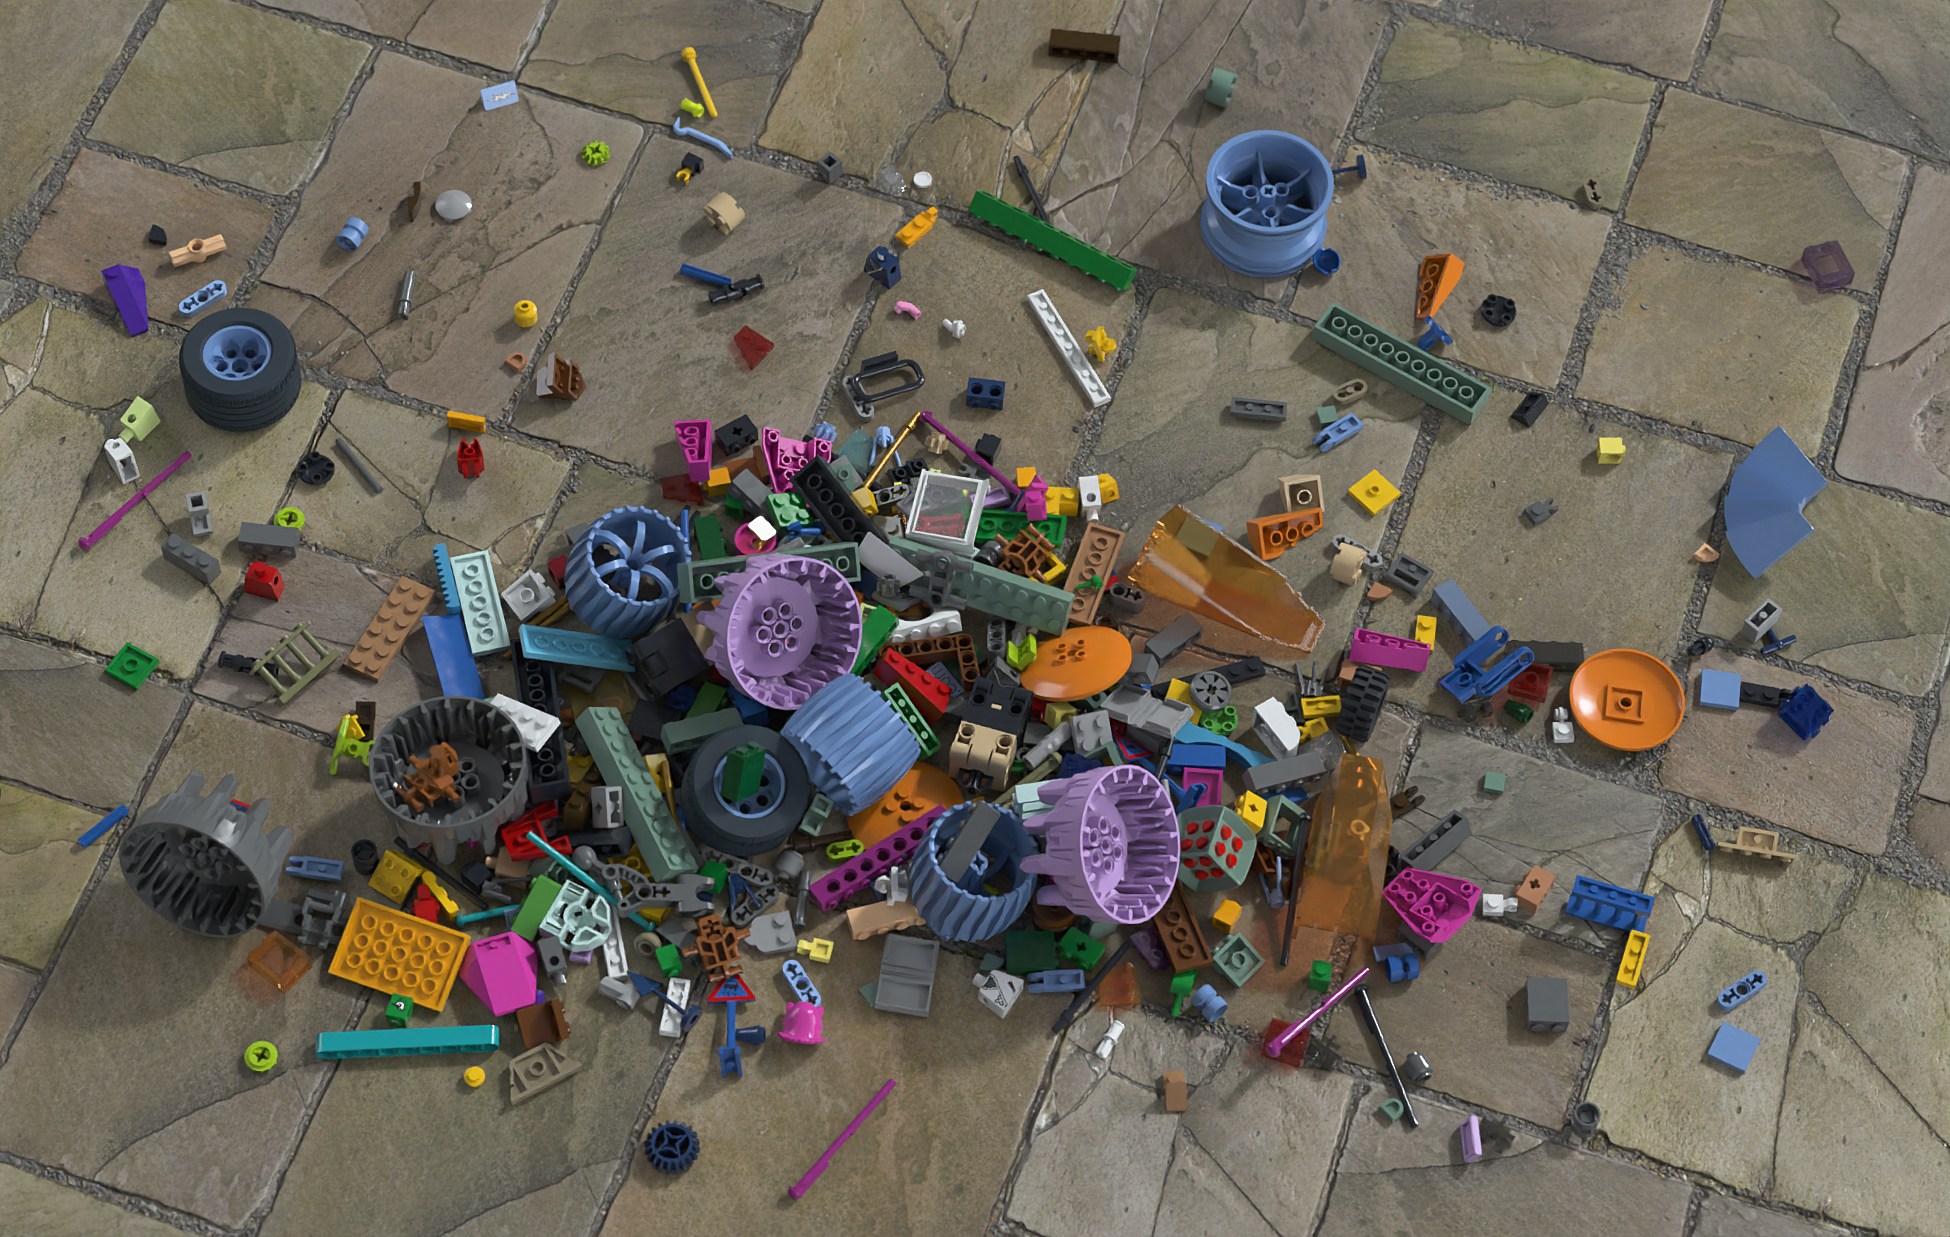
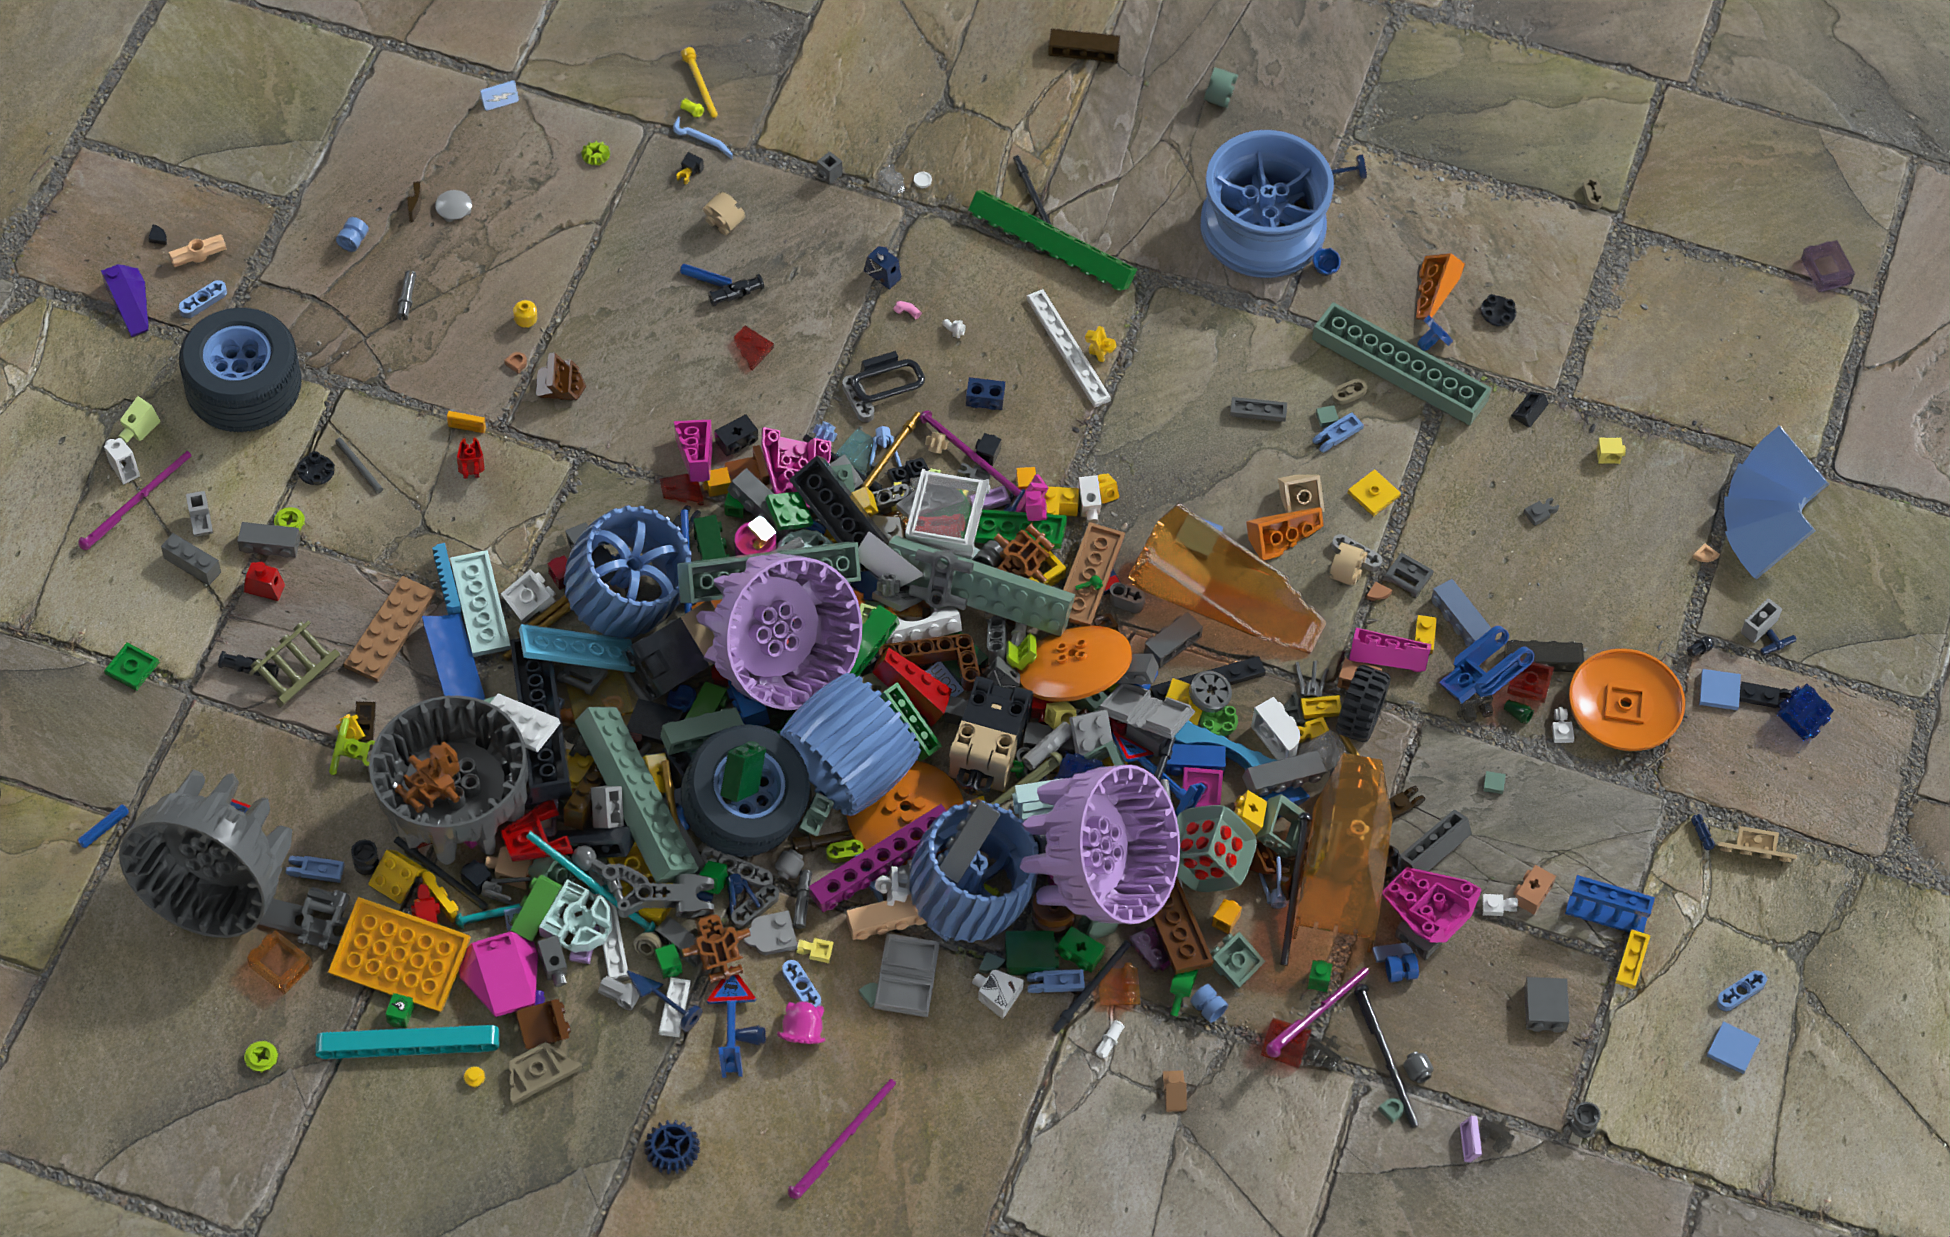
(802, 531): blue bar -> none
(917, 227): light orange hinge -> none

